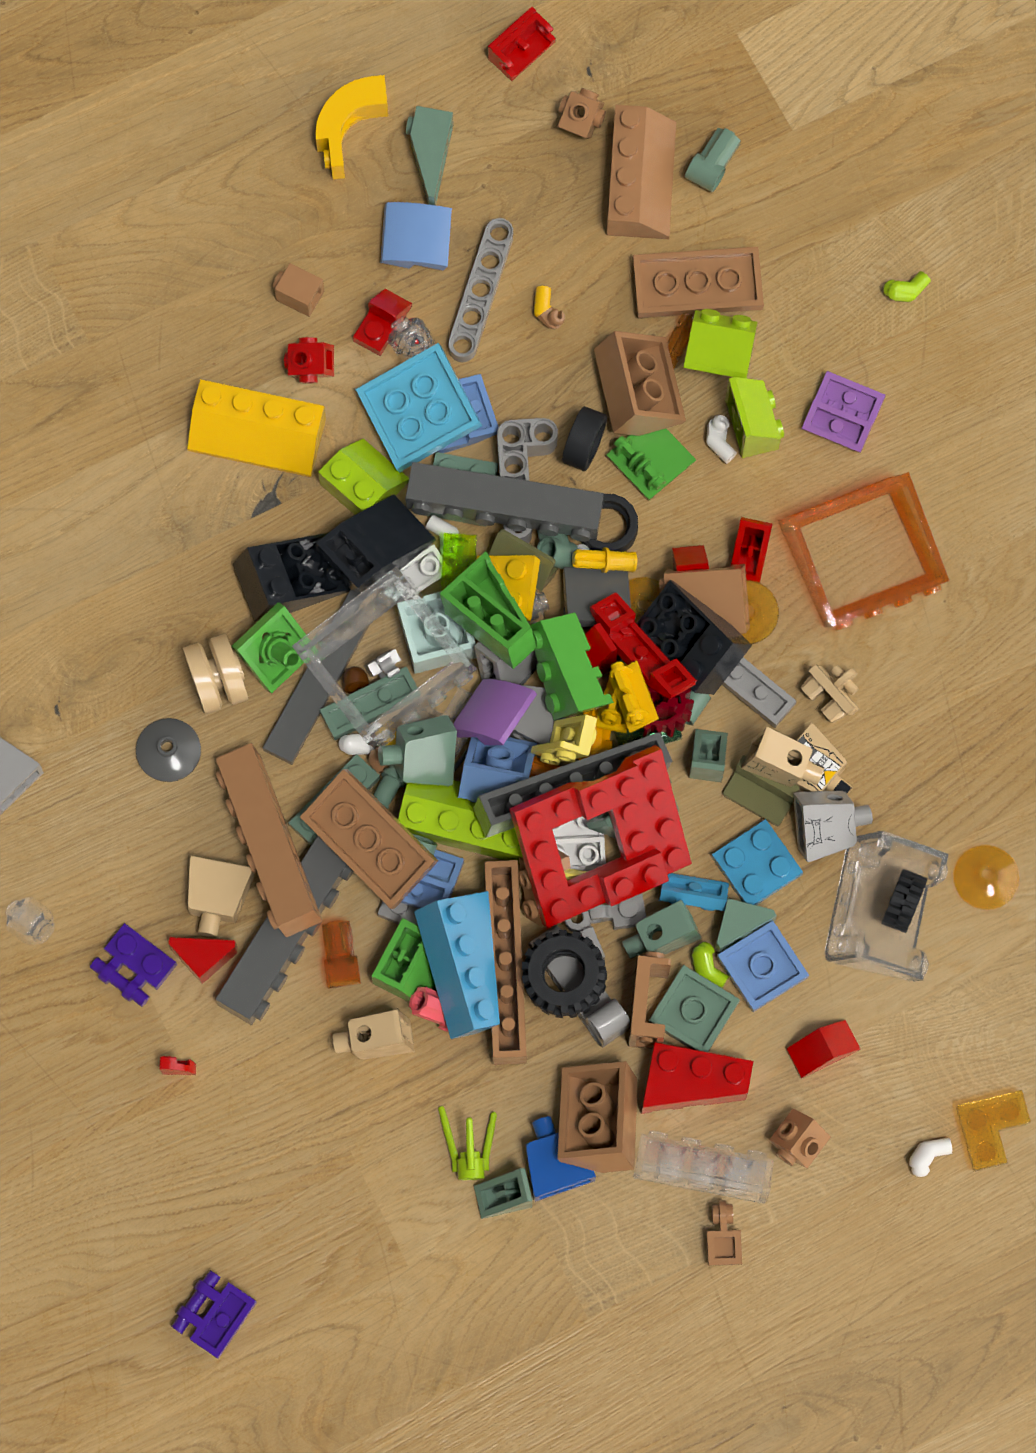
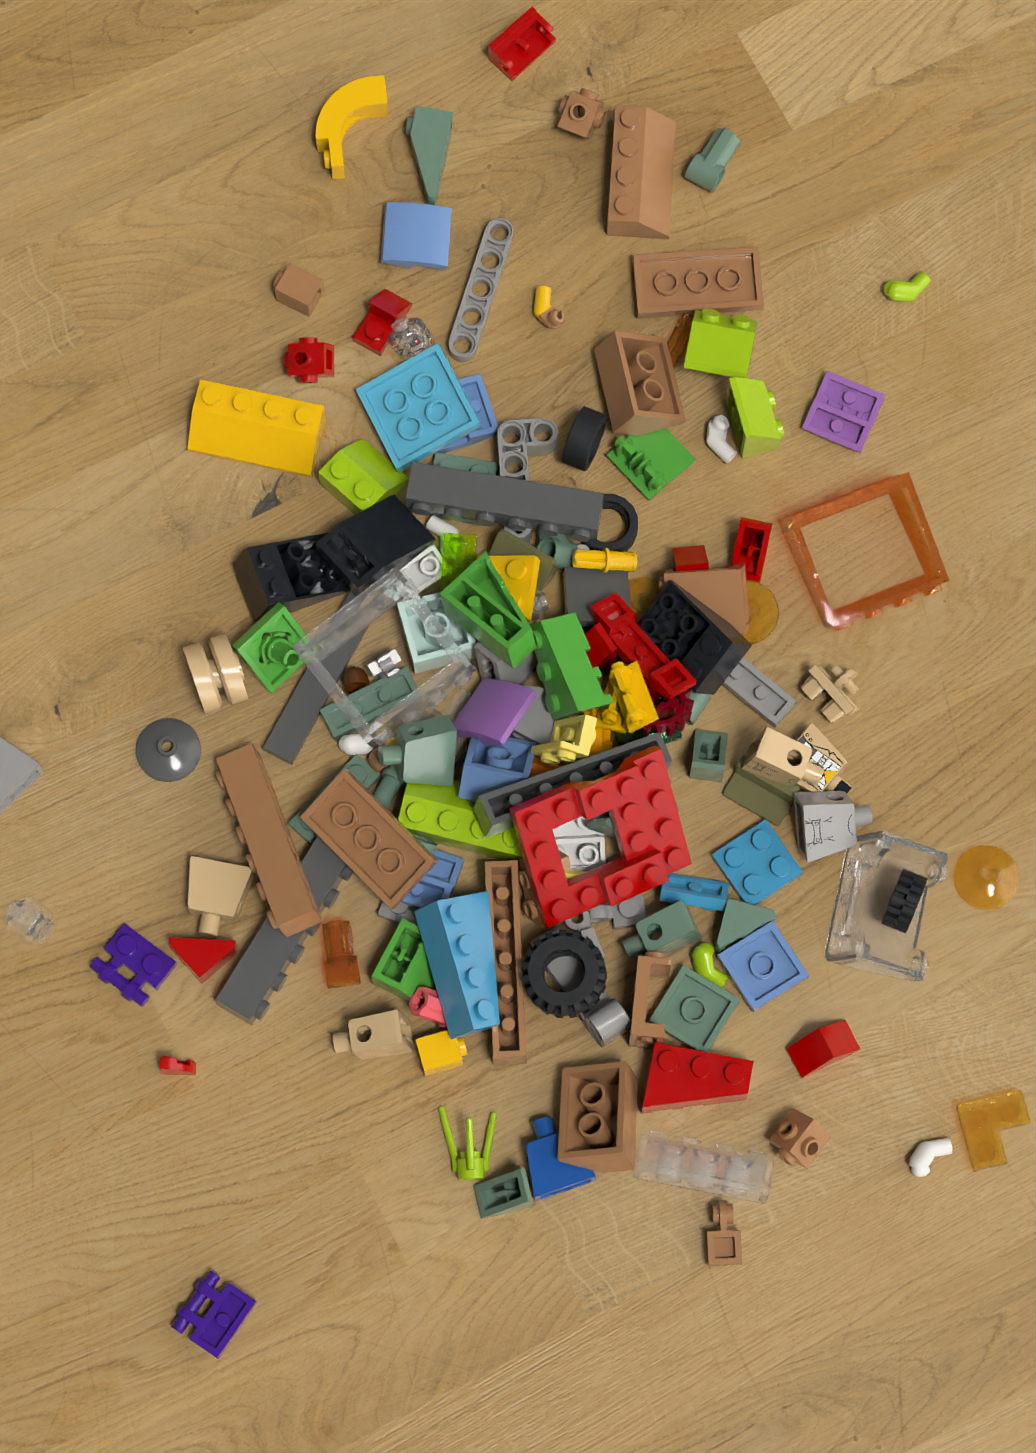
(440, 1052): none -> yellow brick

